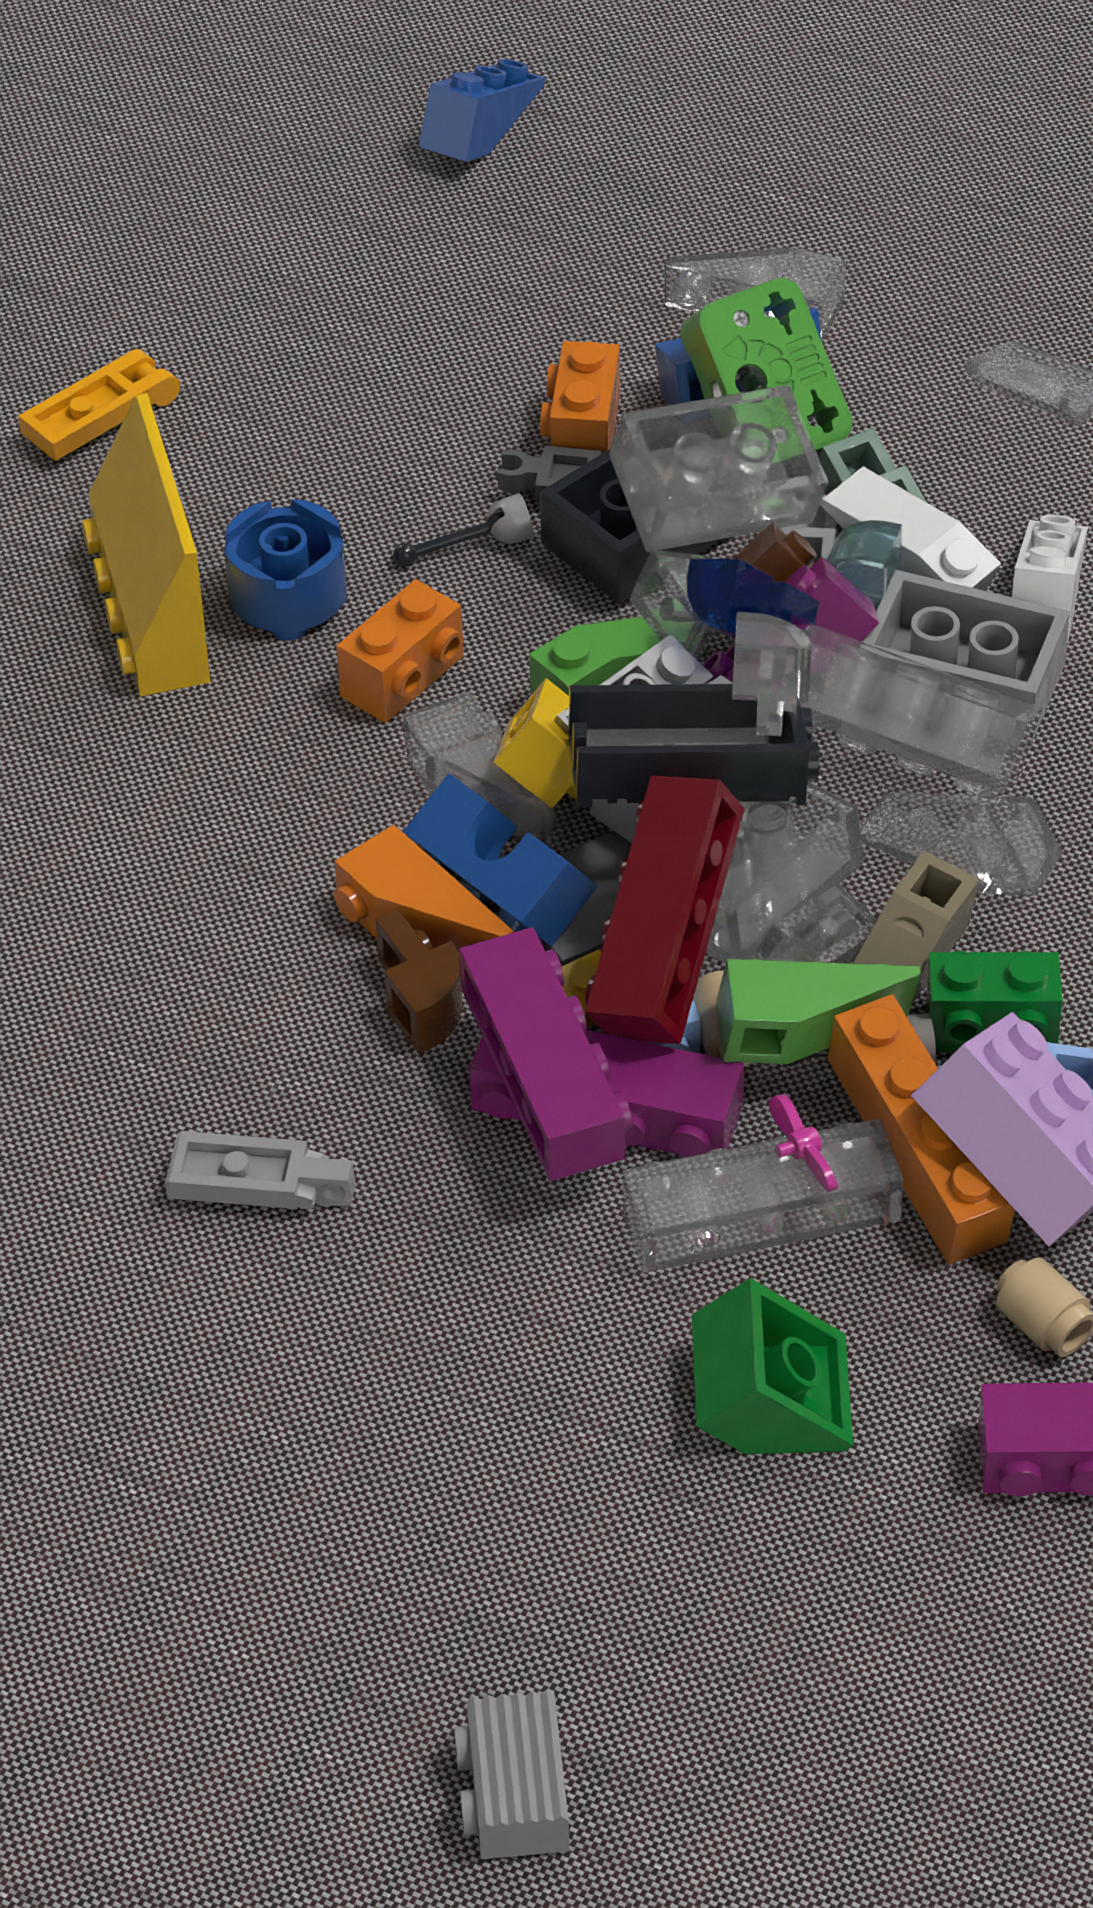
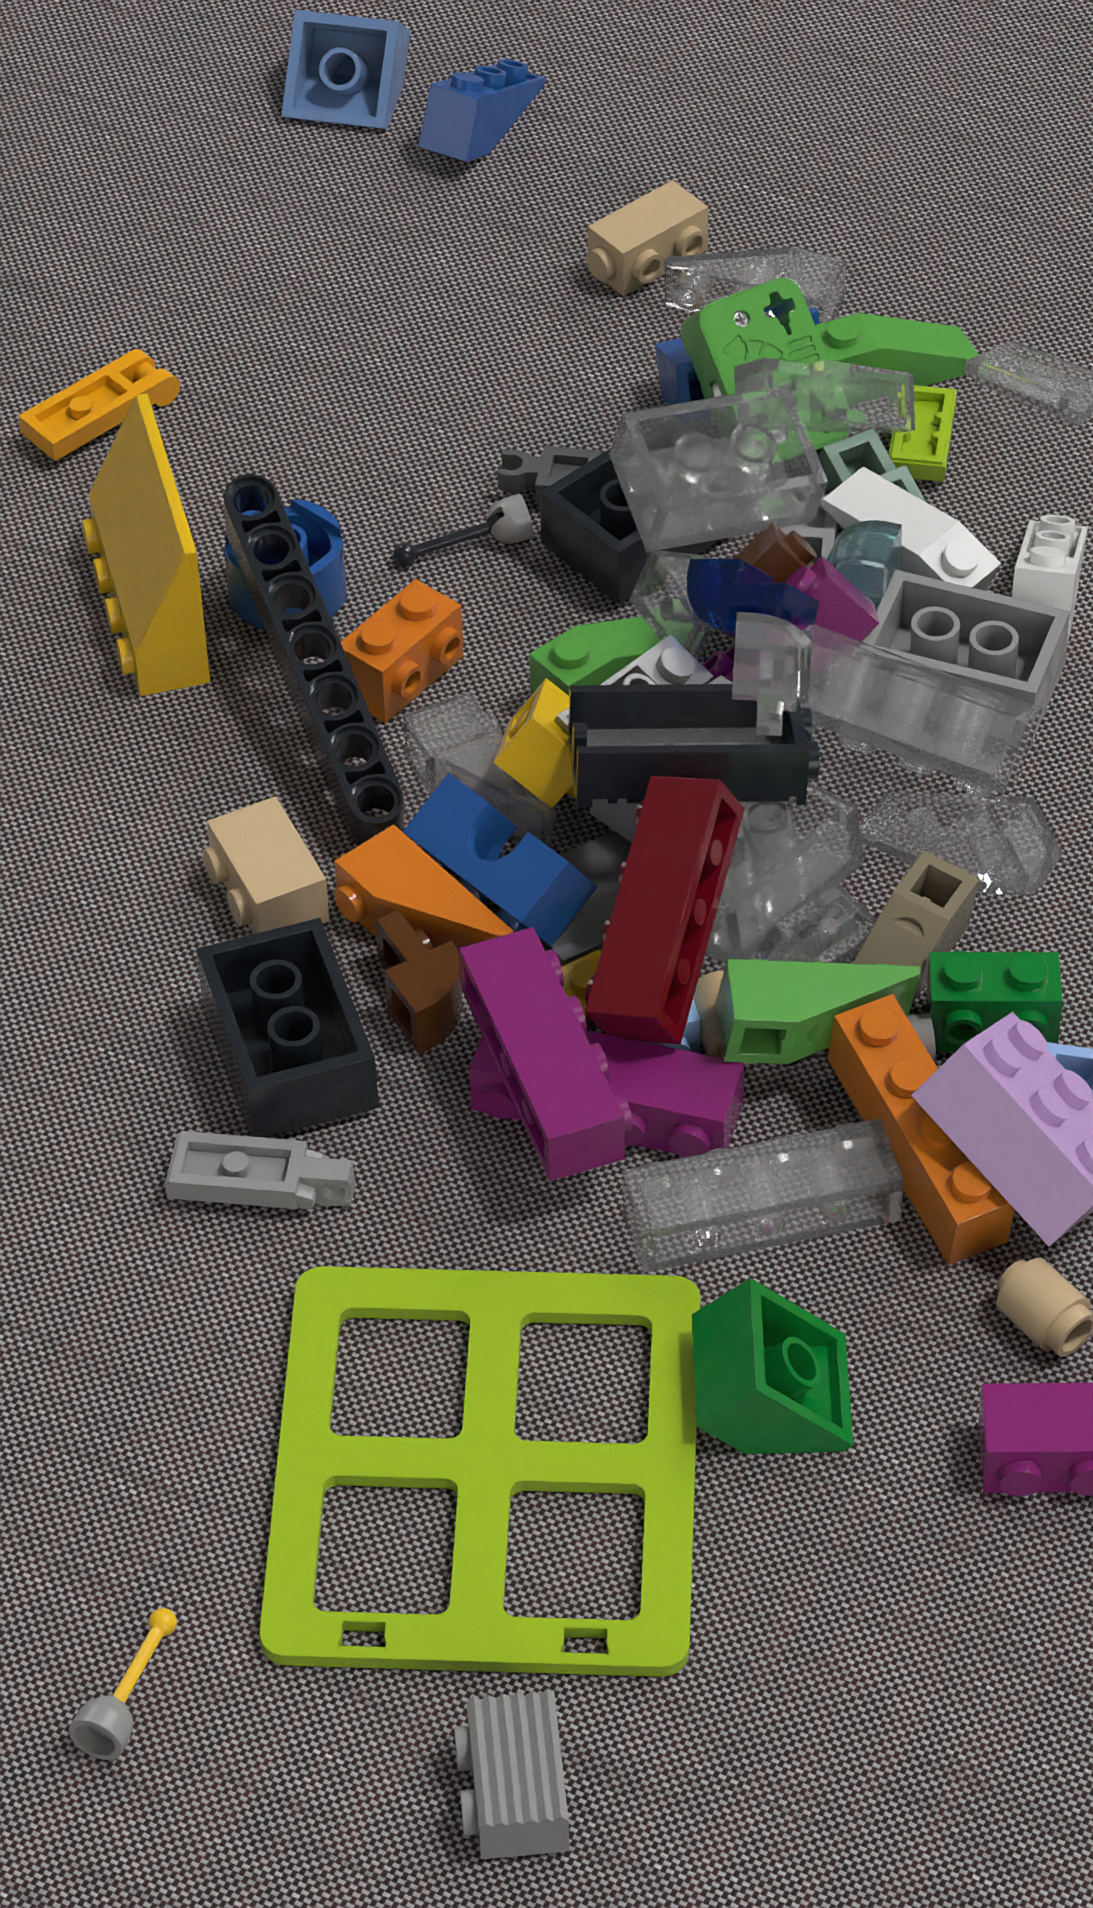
(106, 1723): none -> light grey hinge
(265, 868): none -> tan brick
(287, 1028): none -> black brick
(307, 636): none -> black beam
(345, 69): none -> medium blue slope
(485, 1471): none -> lime window
(583, 395): orange brick -> none
(636, 239): none -> tan brick
(801, 1141): dark pink piece -> none
(837, 394): none -> clear slope
(904, 345): none -> bright green slope
(928, 446): none -> lime plate

